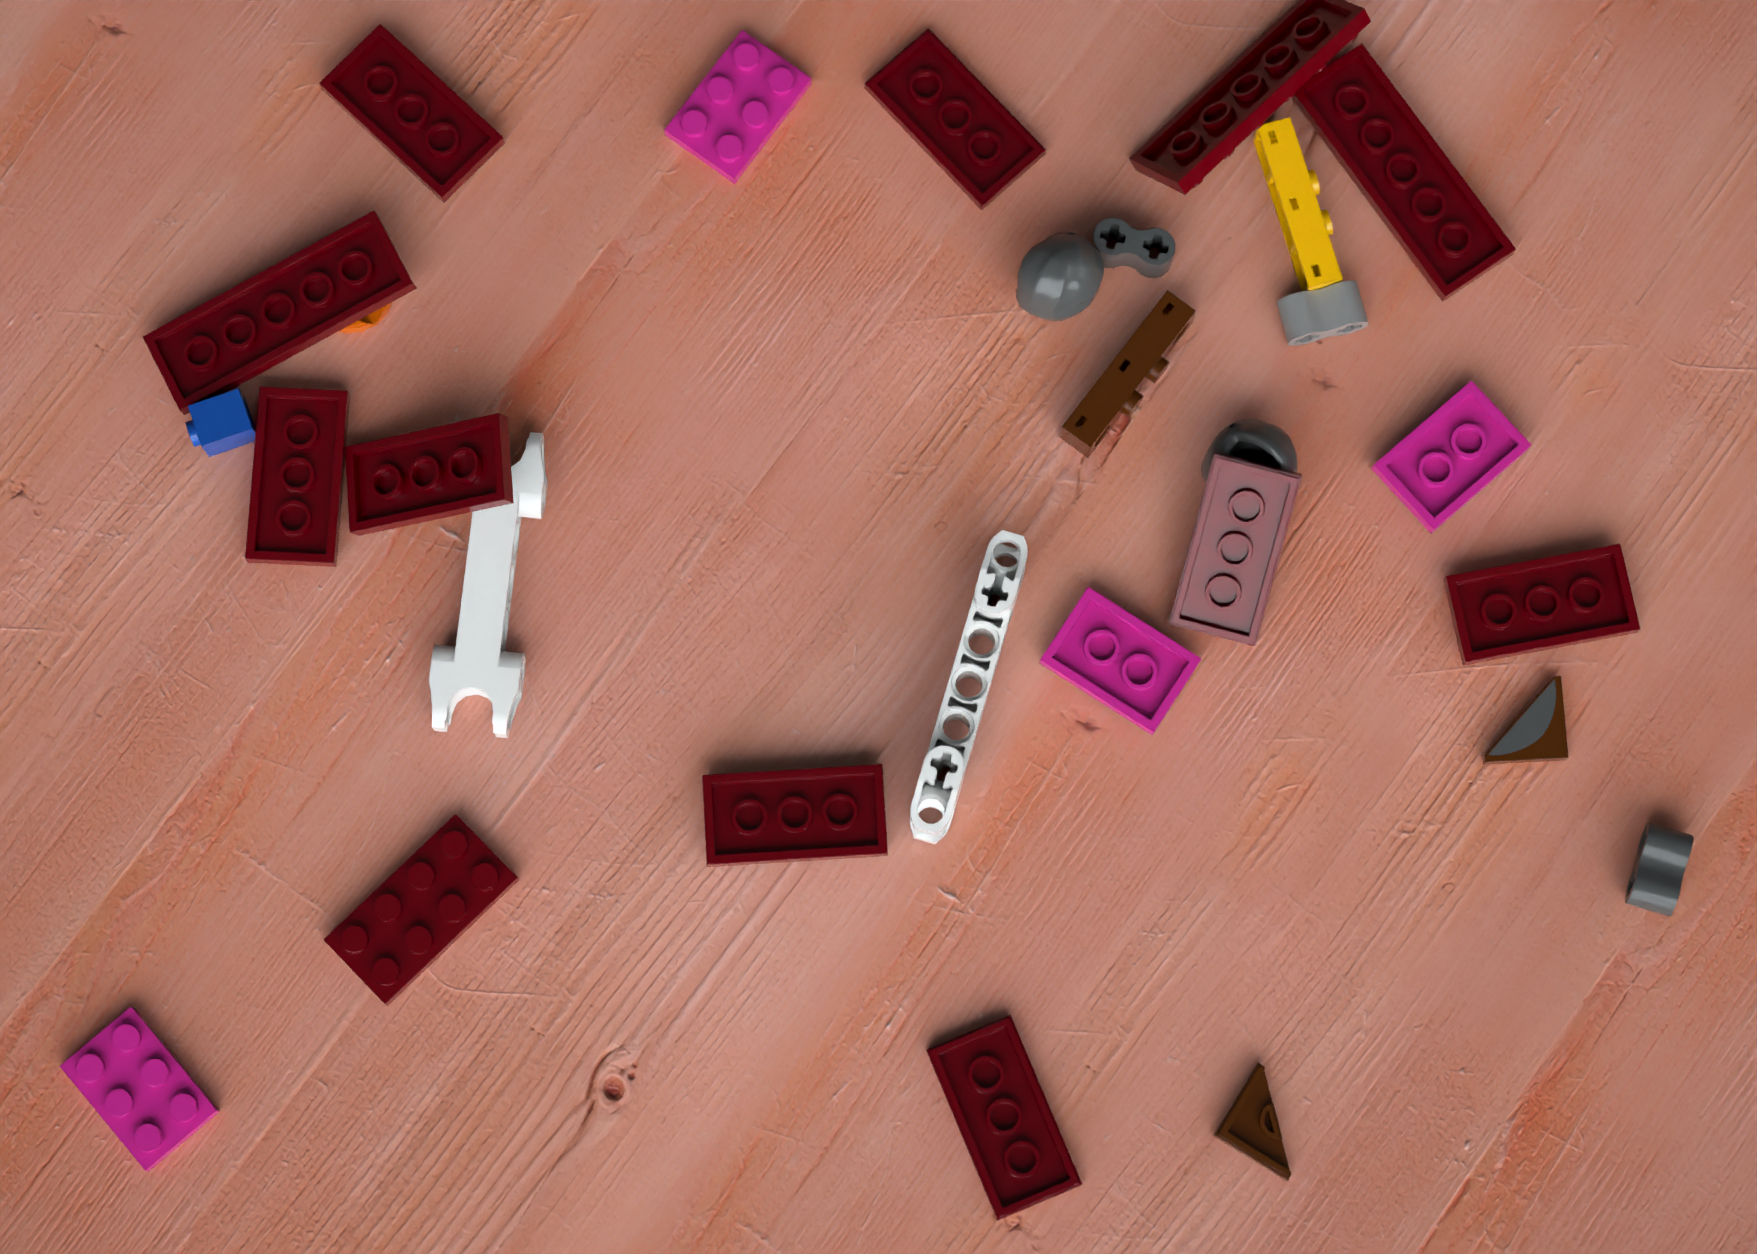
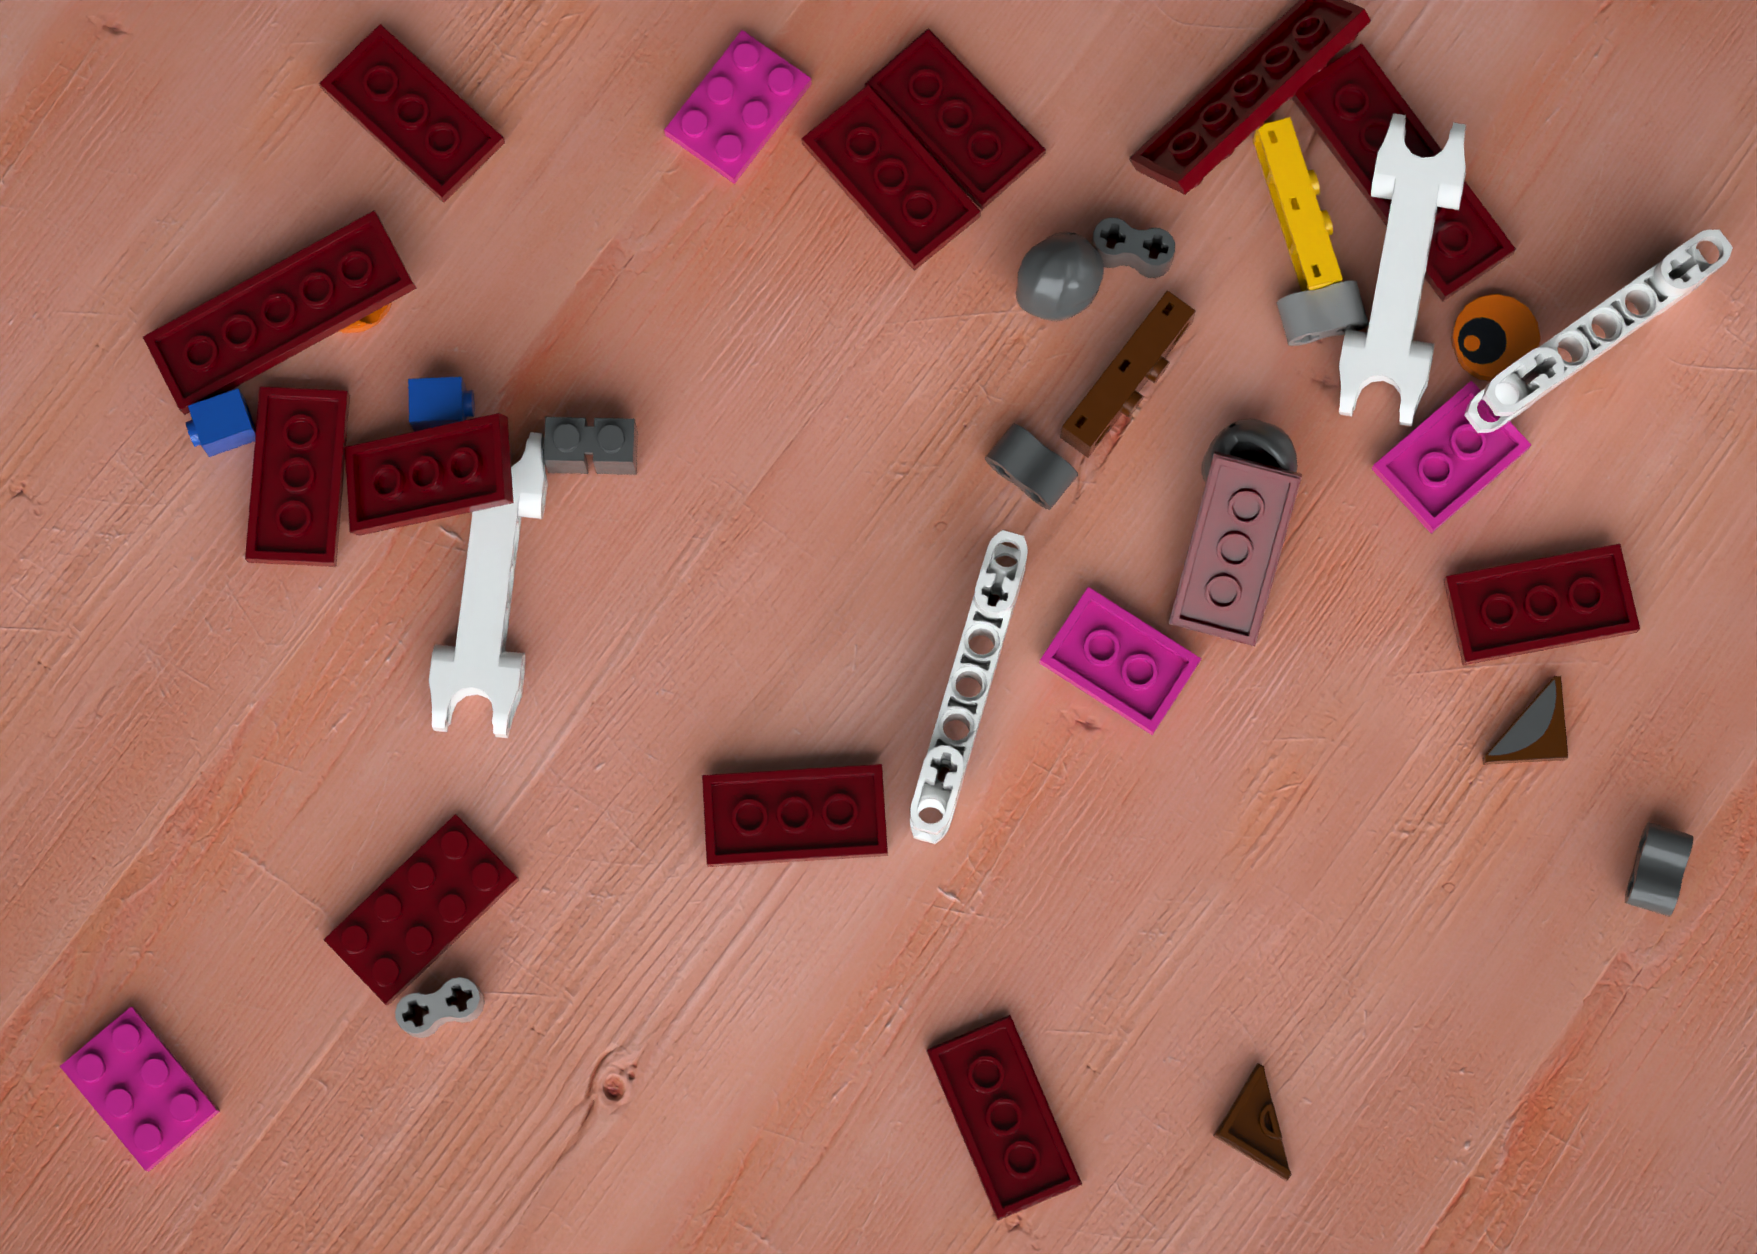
(439, 402): none -> blue brick
(439, 1007): none -> light grey axle
(610, 442): none -> dark grey piece
(891, 177): none -> dark red plate
(1031, 466): none -> dark grey axle
(1416, 191): none -> white piece
(1493, 335): none -> orange tile
(1544, 367): none -> white piece

